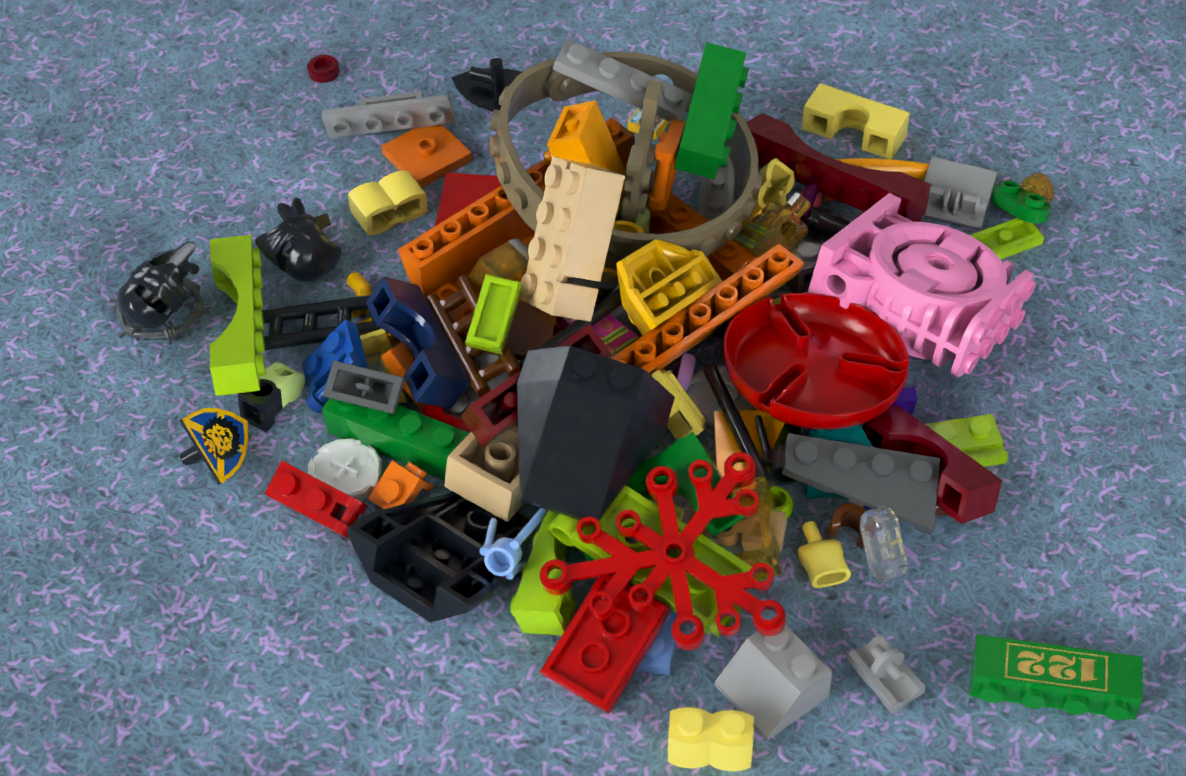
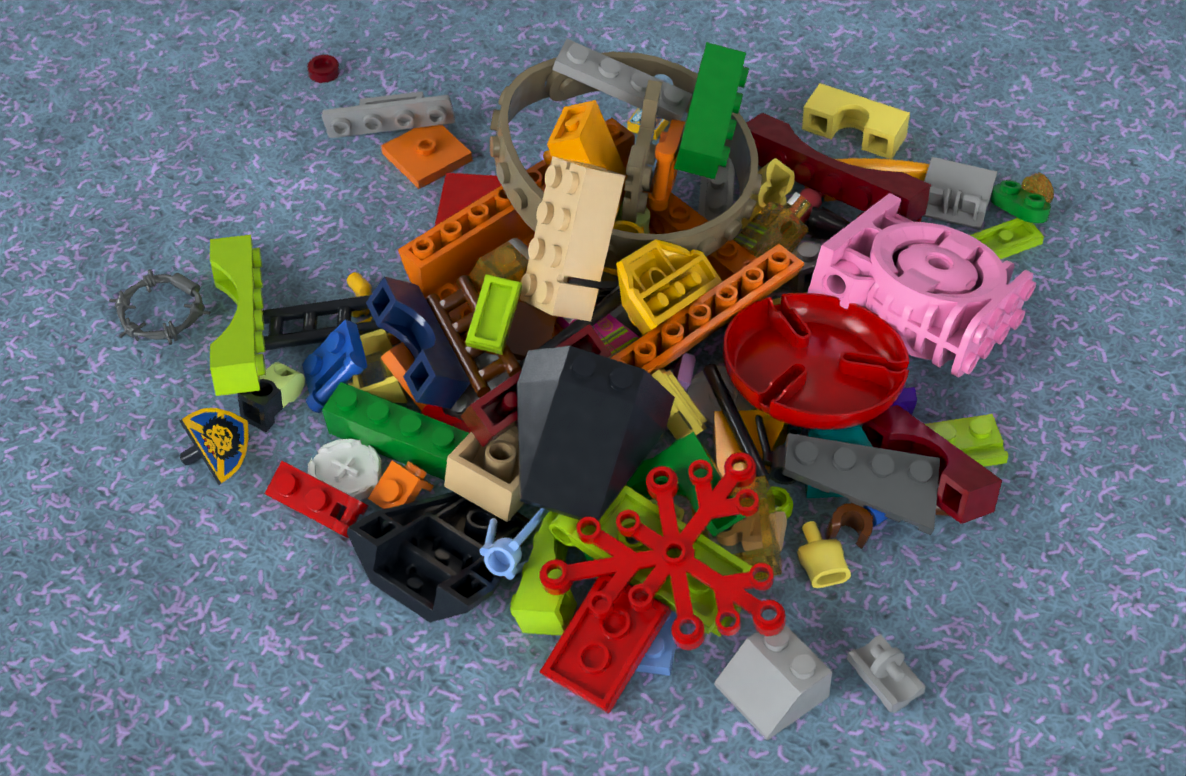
(157, 287): black piece -> none
(311, 251): black piece -> none
(363, 387): dark grey slope -> none
(387, 202): light yellow brick -> none
(486, 84): black shield -> none
(713, 739): light yellow brick -> none
(810, 195): magenta piece -> none
(883, 544): clear beam -> none
(1056, 677): green brick -> none

